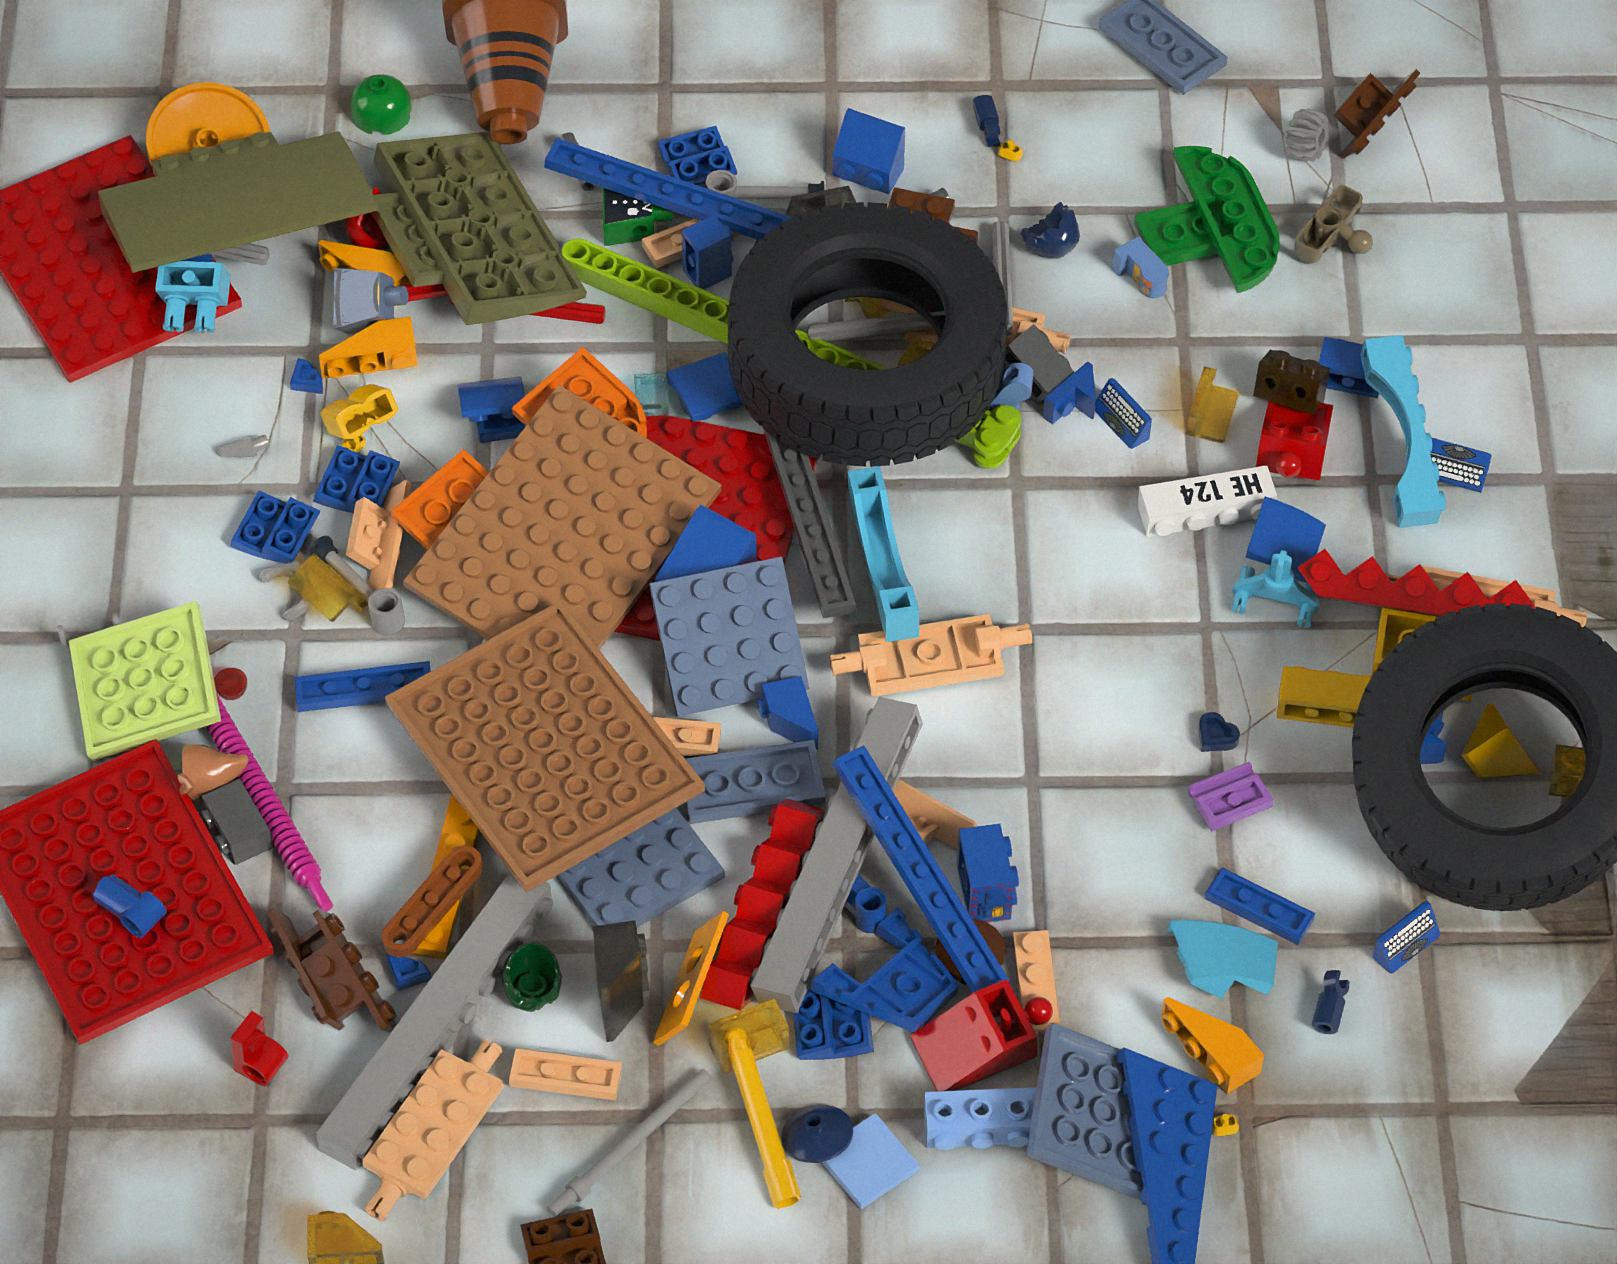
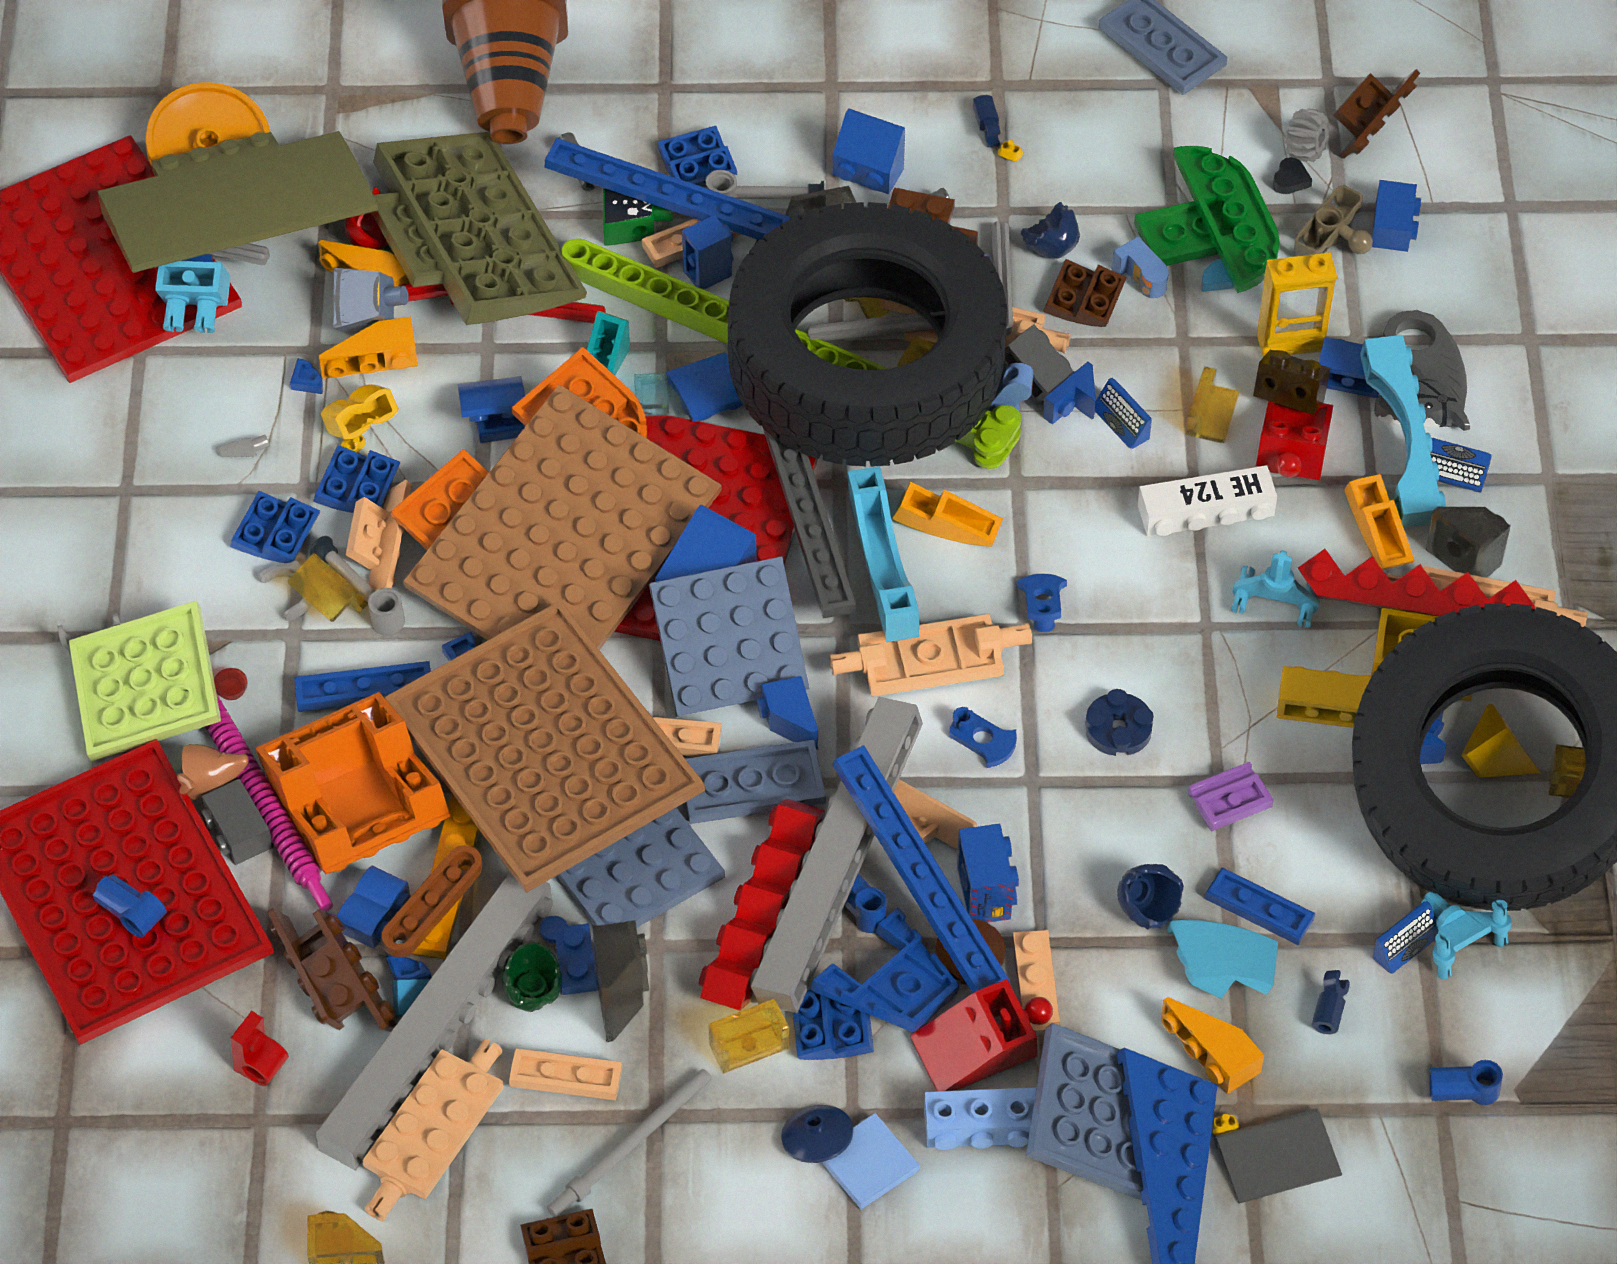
(353, 783): none -> orange slope
(373, 905): none -> blue brick
(380, 104): green cylinder -> none
(405, 994): none -> dark azure tile
(459, 646): none -> blue tile
(573, 954): none -> blue hinge
(609, 340): none -> teal slope
(678, 1014): light orange piece -> none
(778, 1169): yellow piece -> none
(946, 516): none -> light orange slope
(993, 752): none -> blue piece
(1043, 611): none -> blue piece
(1084, 294): none -> reddish brown slope
(1124, 707): none -> dark blue plate
(1150, 895): none -> dark blue hair
(1216, 277): none -> dark azure tile
(1216, 733): dark blue tile -> none
(1278, 1155): none -> dark grey piece
(1285, 529): blue slope -> none
(1291, 177): none -> black tile
(1296, 303): none -> yellow door
(1379, 522): none -> light orange slope
(1394, 215): none -> blue brick
(1438, 371): none -> dark grey animal
(1461, 927): none -> medium azure axle
(1463, 1083): none -> blue piece
(1468, 539): none -> clear smoke slope

